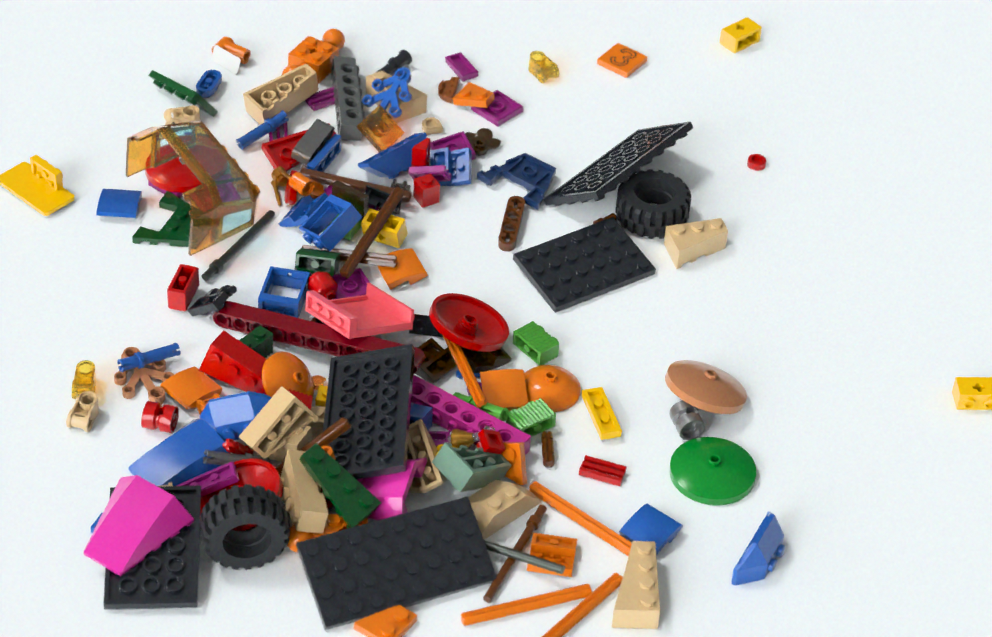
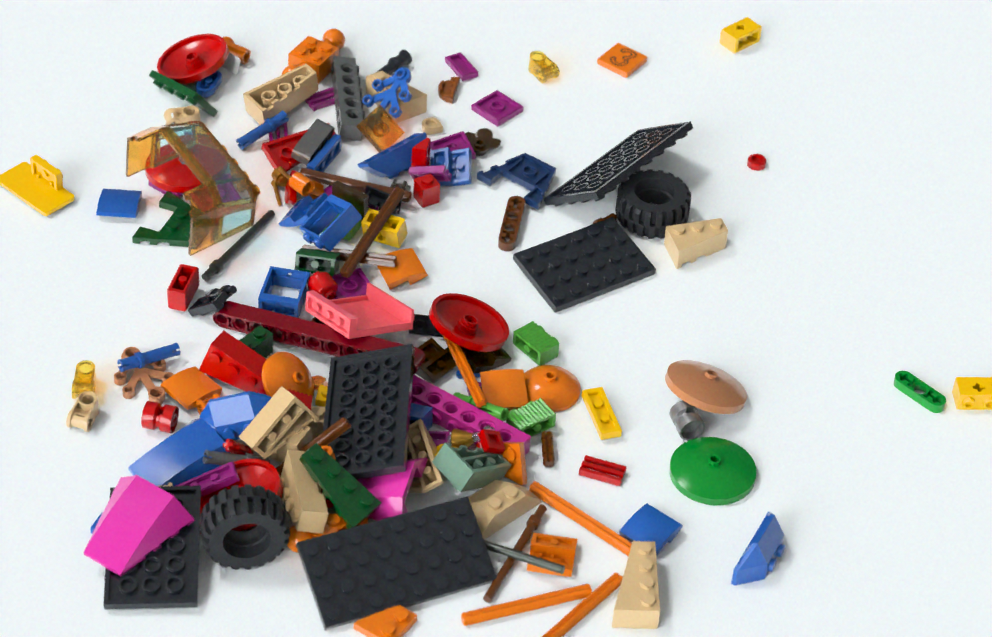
(193, 58): none -> red dish
(473, 96): orange wing -> none
(931, 399): none -> green beam

